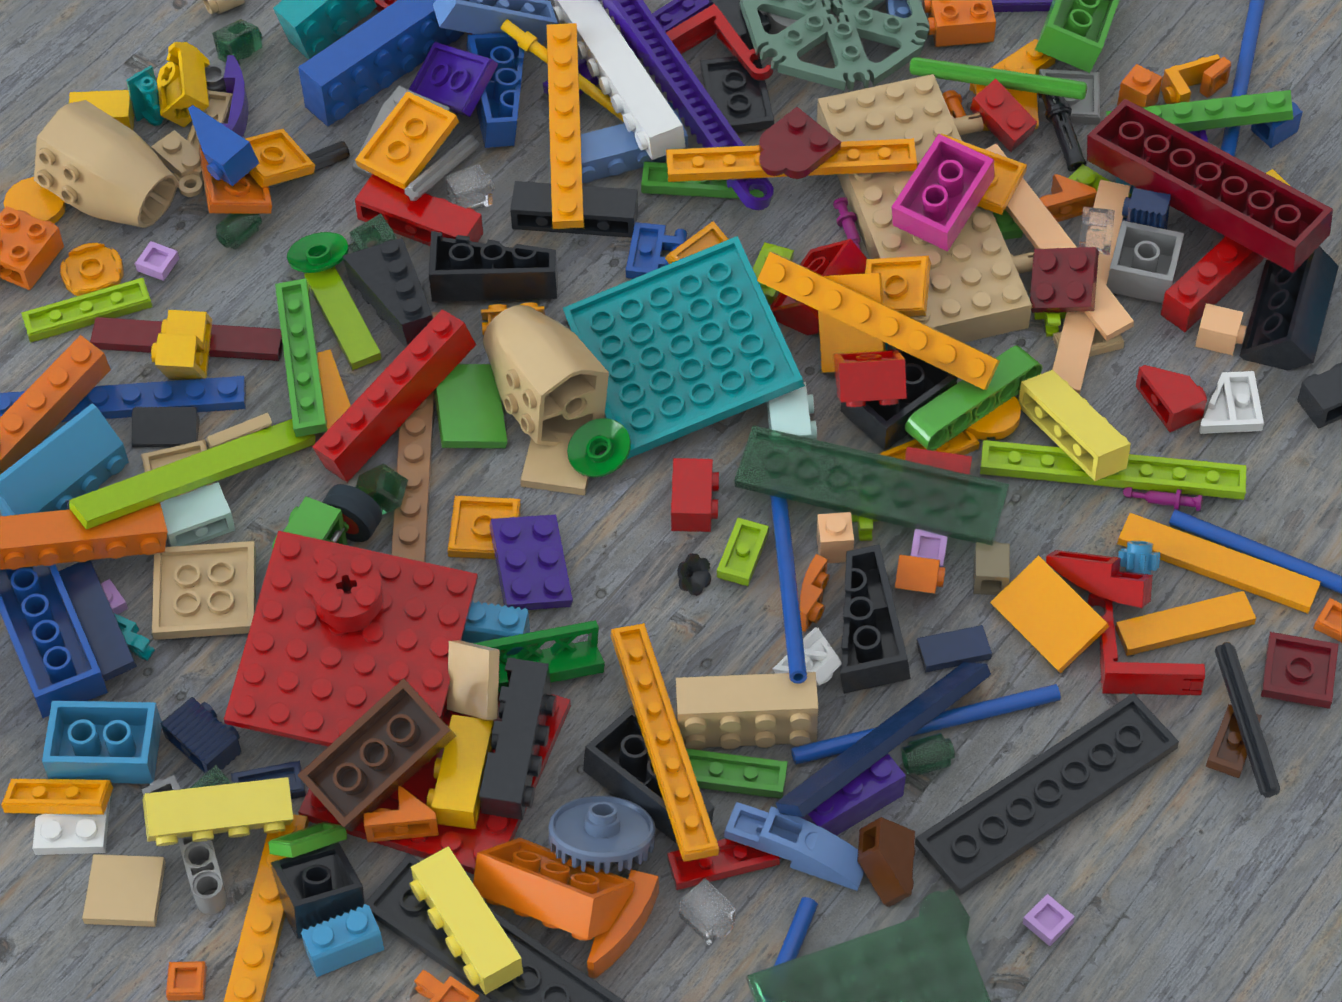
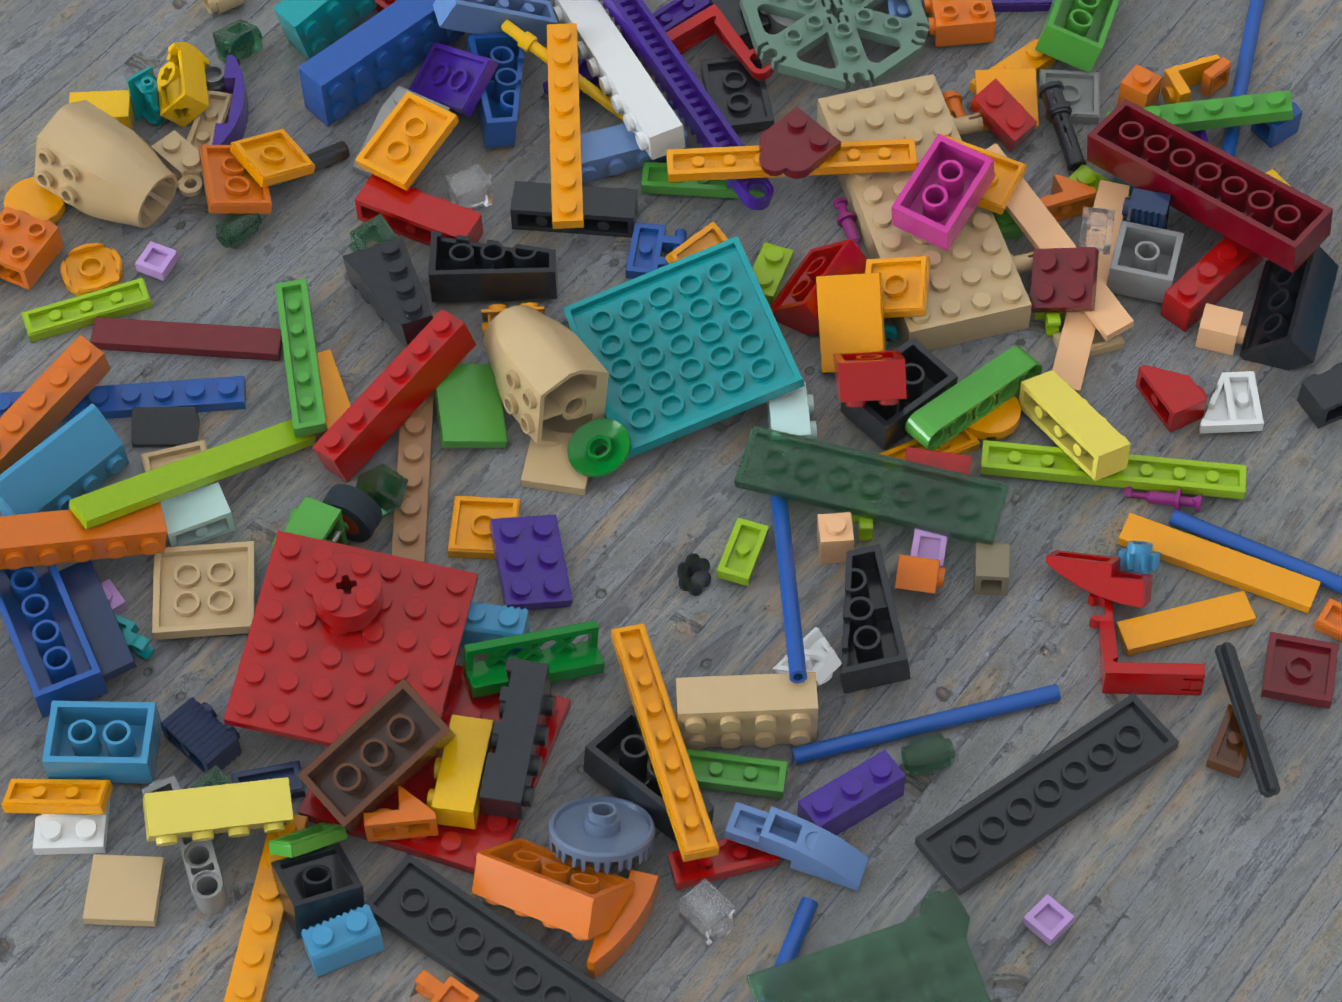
(183, 345): yellow brick -> none
(186, 981): orange tile -> none
(226, 152): blue slope -> none
(240, 430): tan tile -> none
(317, 252): green dish -> none
(343, 318): lime tile -> none
(441, 167): light grey axle -> none
(466, 921): light yellow brick -> none
(473, 679): tan tile -> none
(692, 495): red brick -> none
(812, 592): orange slope -> none
(878, 320): light orange plate -> none
(882, 739): dark blue tile -> none
(887, 859): reddish brown slope -> none
(954, 648): dark blue tile -> none
(1009, 79): bright green axle -> none
(1049, 614): light orange tile -> none

